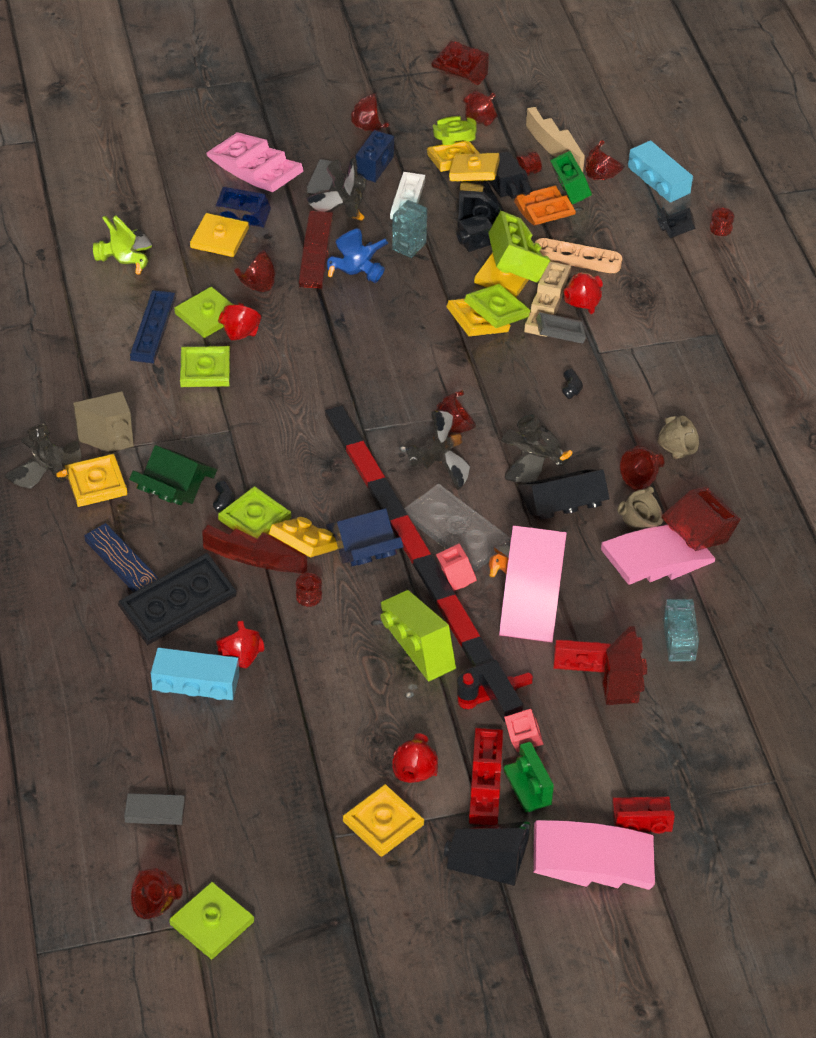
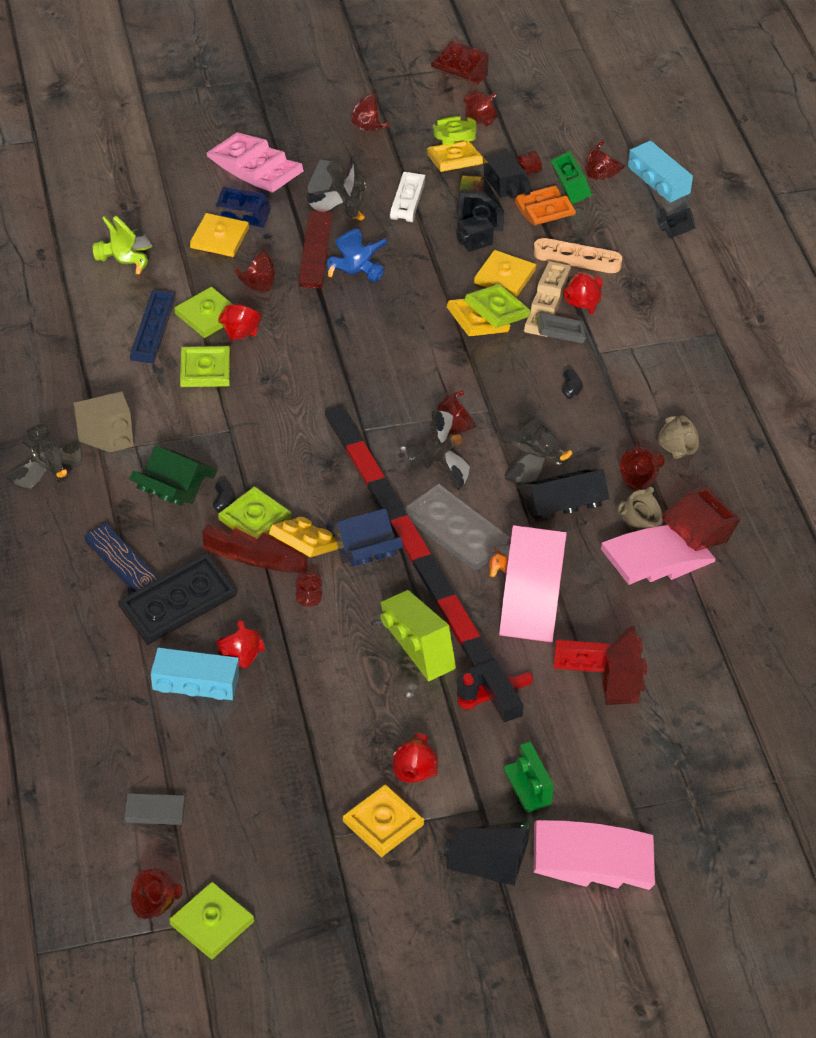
(96, 480): yellow plate -> none
(375, 155): dark blue brick -> none
(409, 228): clear light blue brick -> none
(456, 567): coral brick -> none
(474, 167): yellow plate -> none
(486, 776): red slope -> none
(514, 248): lime wedge -> none
(523, 729): coral brick -> none
(552, 139): tan slope -> none
(643, 814): red bracket -> none
(681, 630): clear light blue brick -> none
(722, 222): clear red wheel -> none

